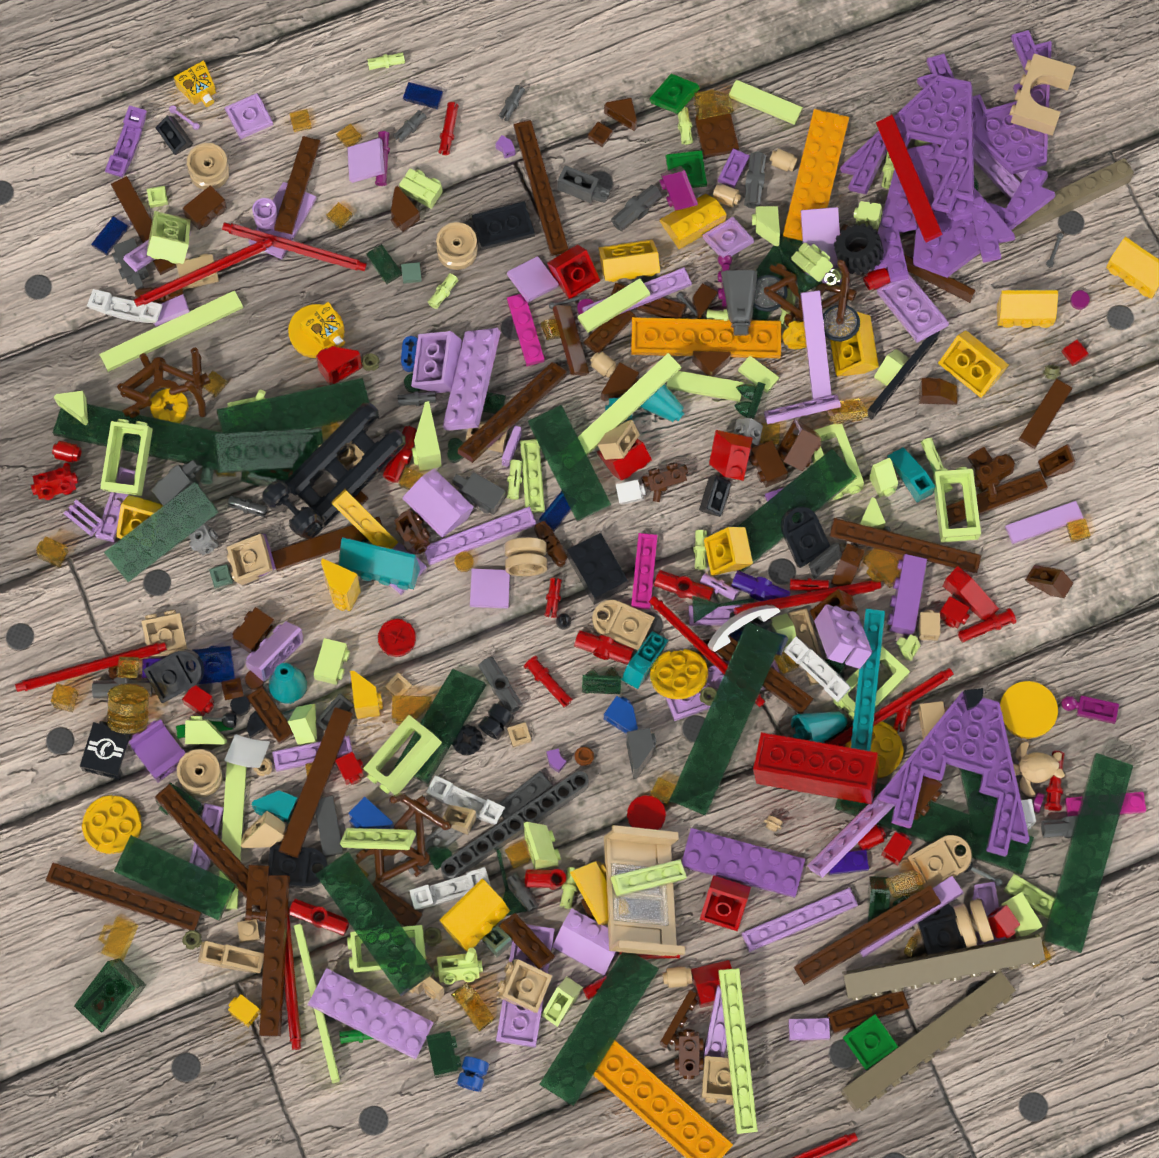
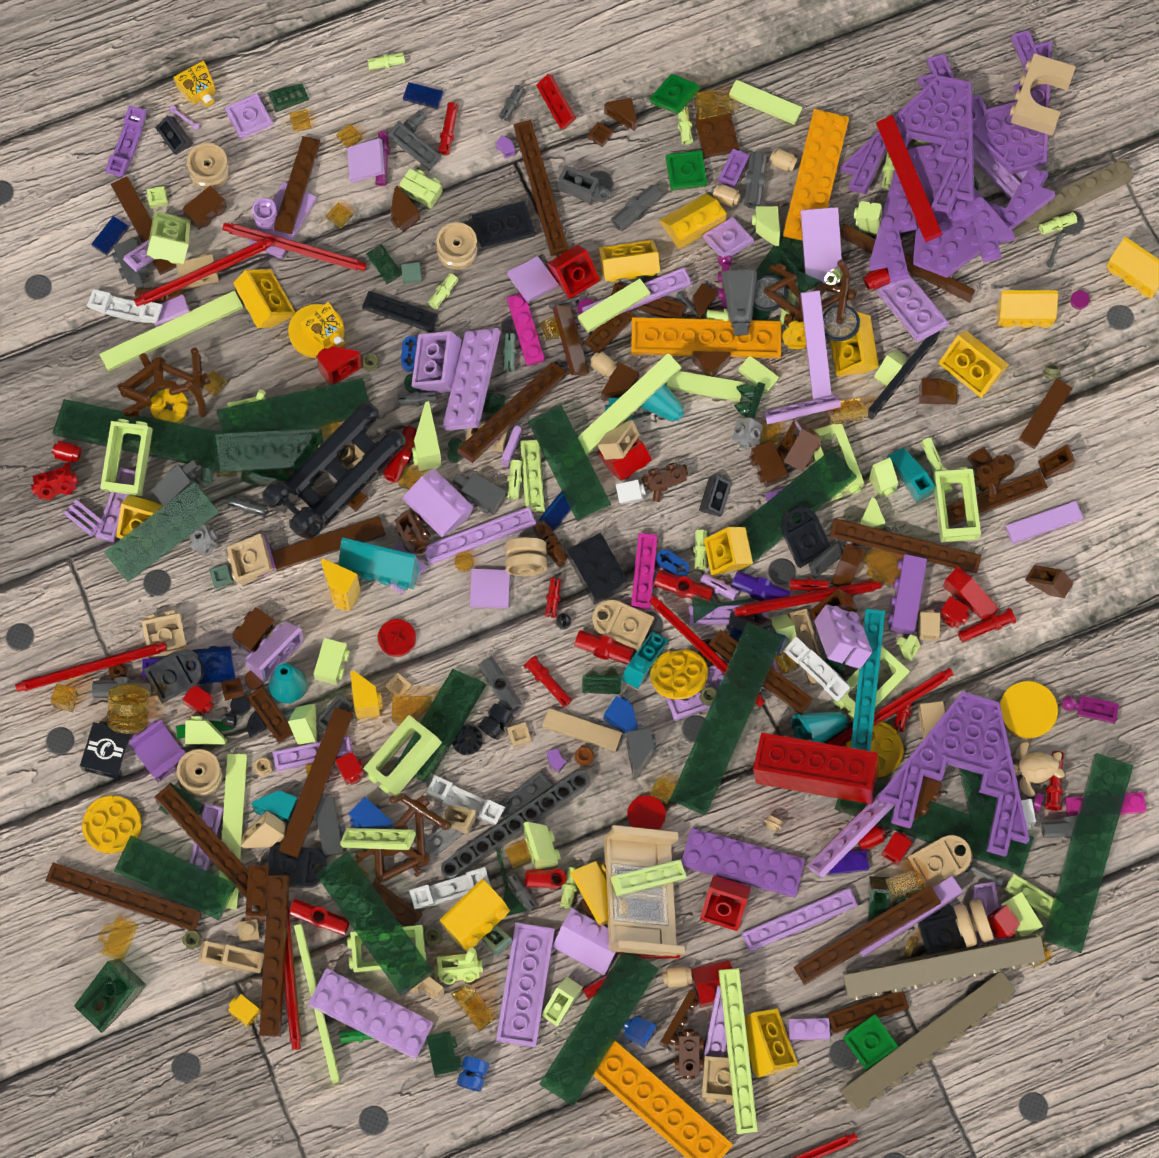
(51, 551): clear yellow brick -> none
(75, 404): yellowish green slope -> none
(128, 667): clear yellow plate -> none
(246, 751): white sticker -> none
(263, 297): none -> yellow slope
(284, 104): none -> clear green slope
(363, 520): yellow plate -> none
(400, 311): none -> black tile
(414, 145): none -> dark grey tile
(438, 855): clear green tile -> none
(509, 352): none -> sand green pin
(523, 985): tan plate -> none
(527, 941): reddish brown plate -> none
(556, 101): none -> red plate
(582, 730): none -> tan tile
(639, 1031): none -> blue slope
(675, 560): none -> blue beam
(678, 188): magenta slope -> none
(720, 637): white slope -> none
(730, 454): red slope -> none
(768, 1043): none -> yellow slope
(812, 261): yellowish green brick -> none
(856, 237): black tyre -> none
(972, 697): black tile -> none
(1058, 223): none -> yellowish green pin
(1075, 352): red plate -> none
(1078, 530): clear yellow plate -> none

